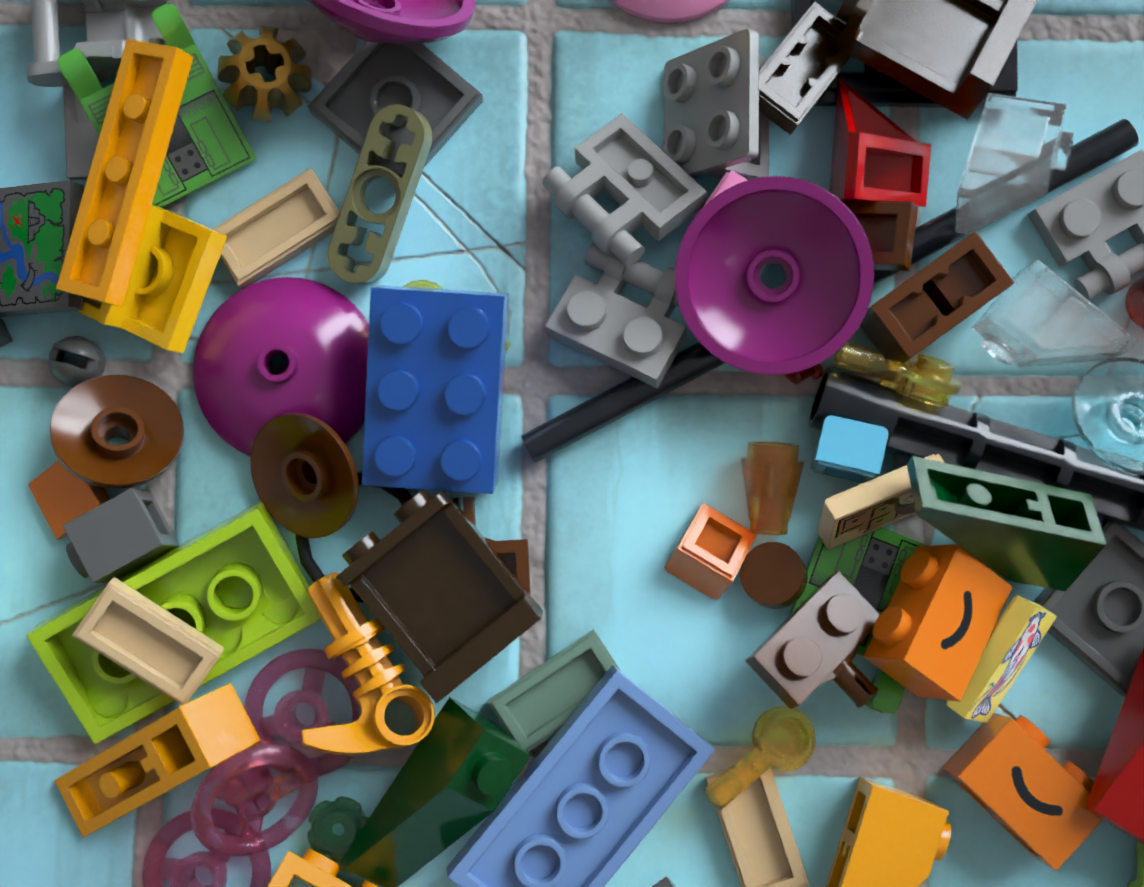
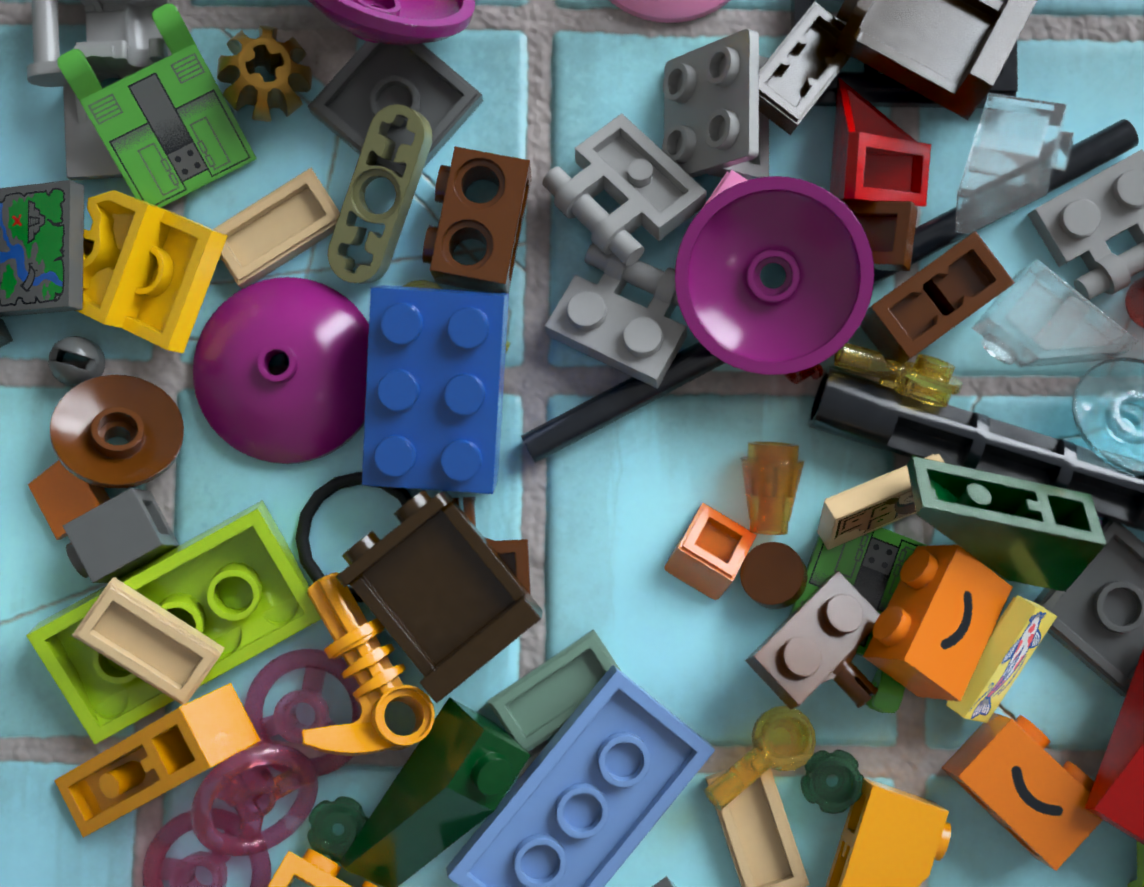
(125, 171): light orange plate -> none
(304, 475): reddish brown dish -> none
(493, 223): none -> reddish brown brick
(844, 793): none -> clear green plate
(850, 449): medium azure slope -> none

